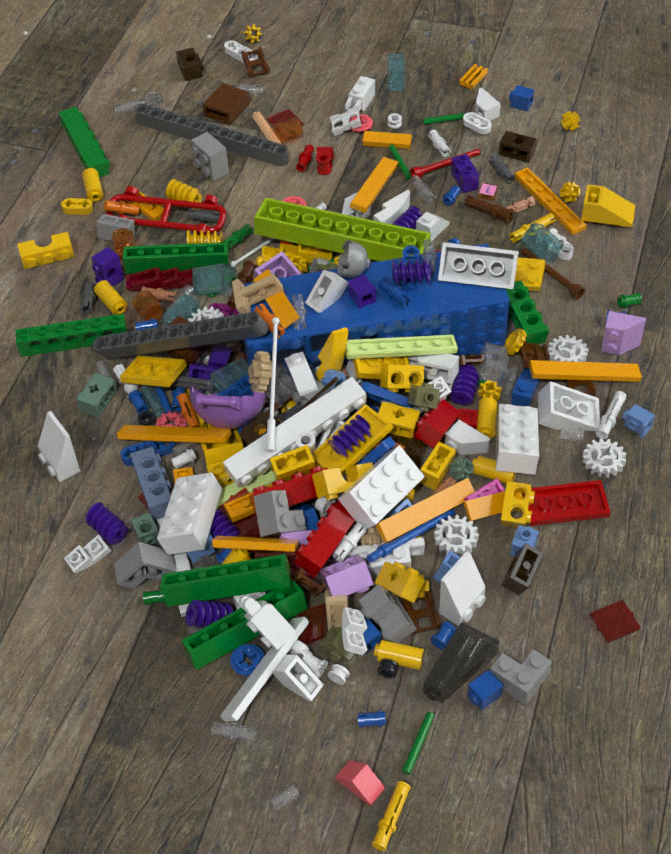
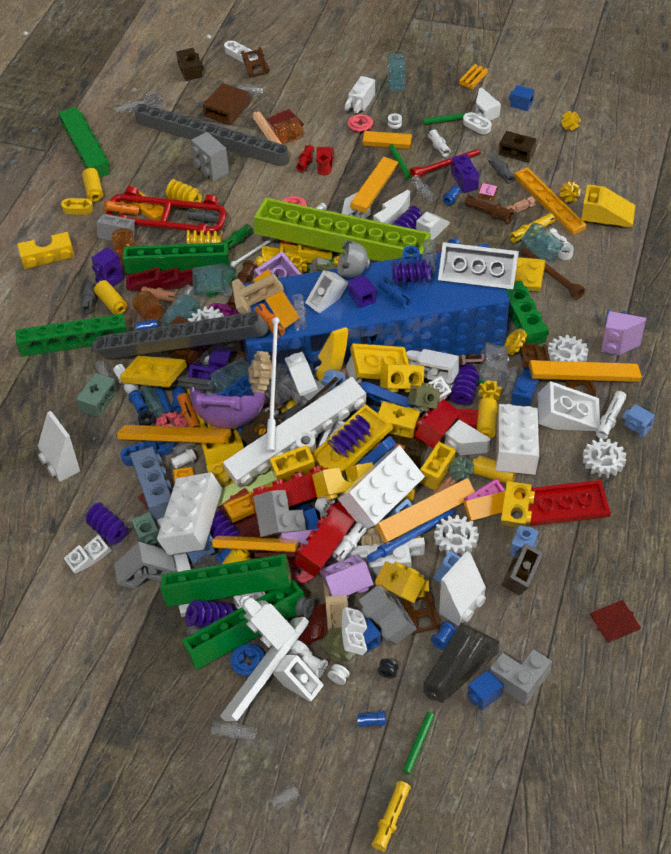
(153, 597): green pin -> none
(249, 30): yellow gear -> none
(305, 607): none -> dark grey bush
(307, 583): reddish brown piece -> none
(345, 118): white piece -> none
(360, 781): coral slope -> none
(401, 346): yellowish green tile -> none
(404, 655): yellow brick -> none
(572, 435): clear pin -> none
(628, 300): green pin -> none

